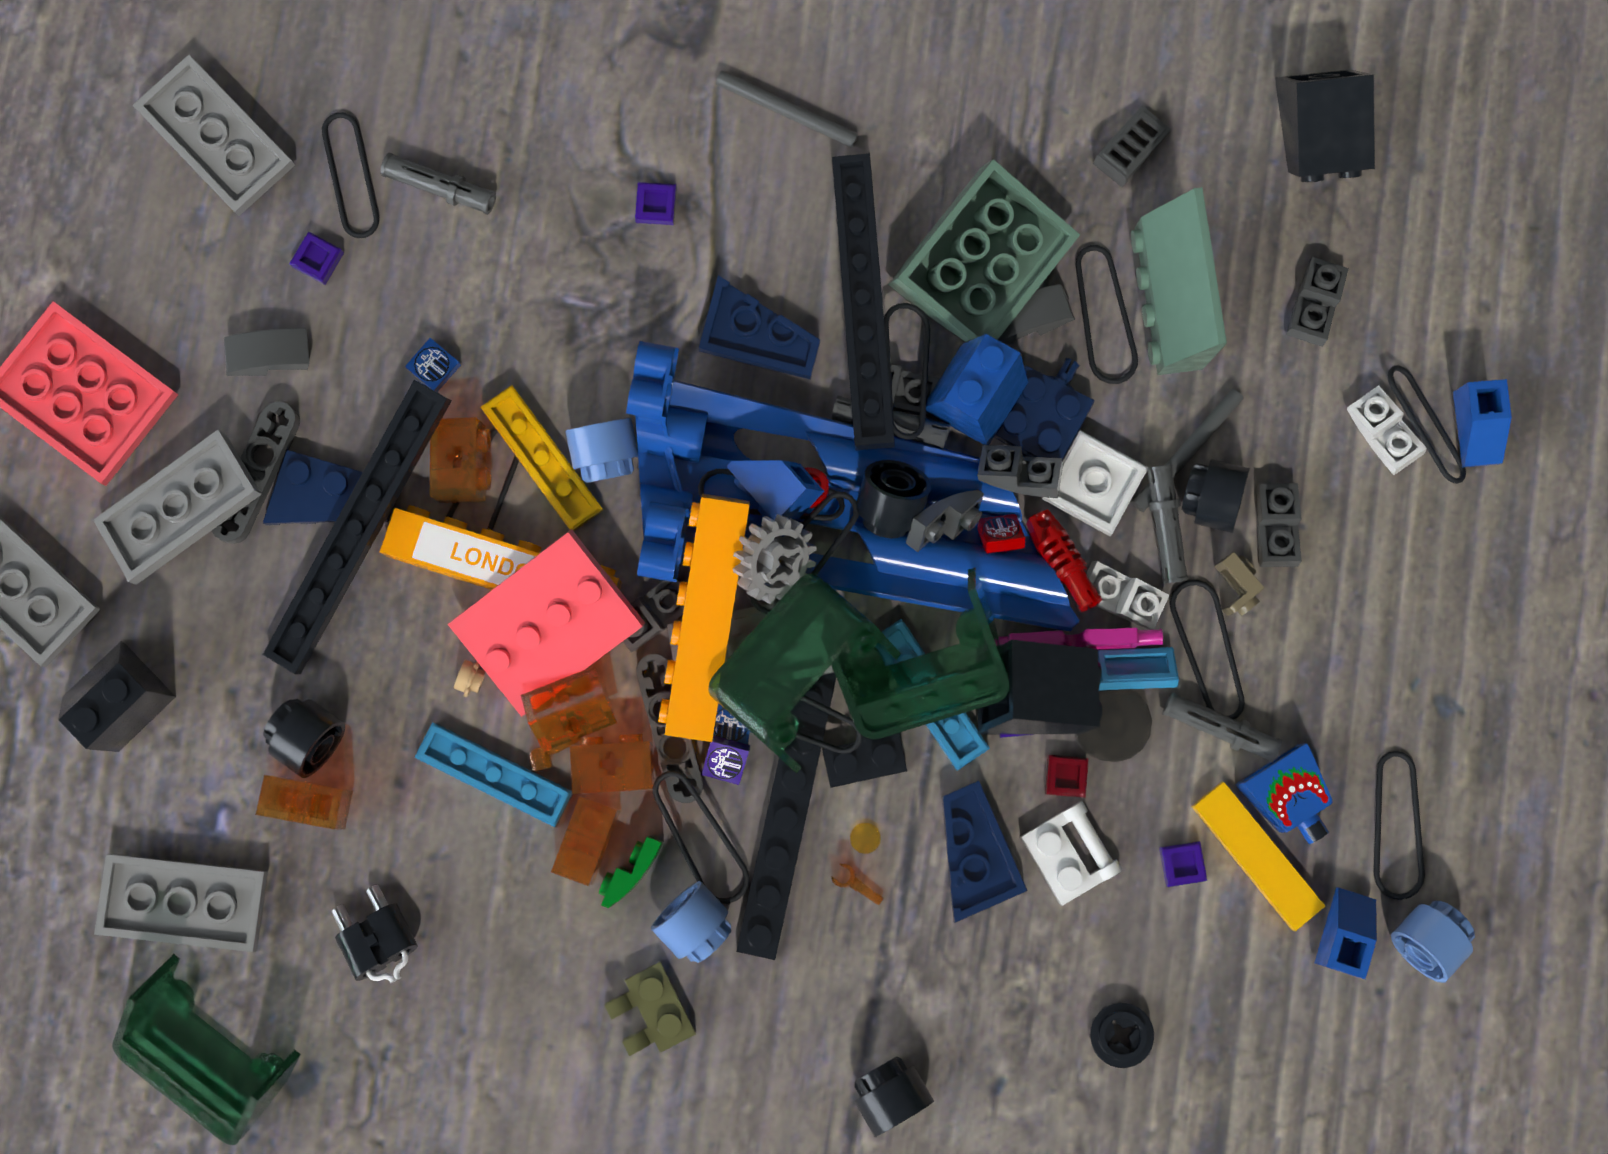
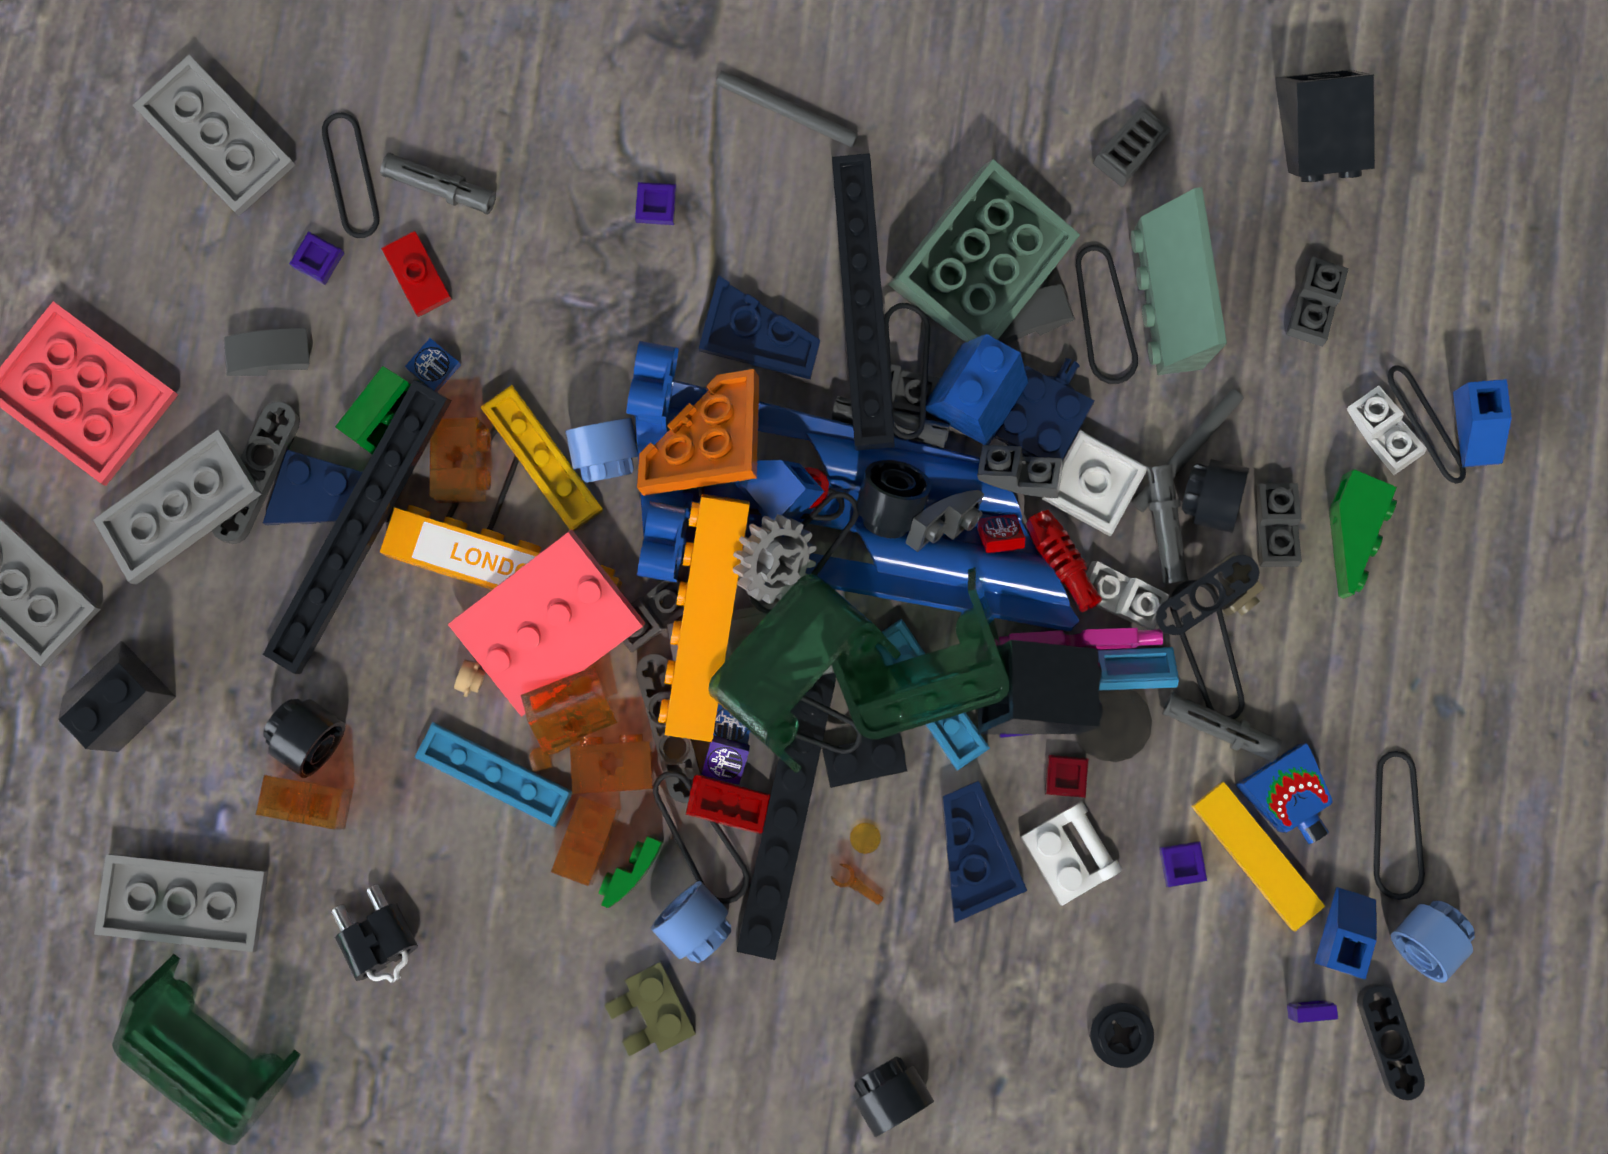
(374, 409): none -> green brick
(416, 274): none -> red plate
(707, 441): none -> orange plate
(728, 804): none -> red plate
(1226, 570): none -> black beam
(1312, 1011): none -> dark purple tile
(1355, 525): none -> green slope
(1391, 1073): none -> black beam

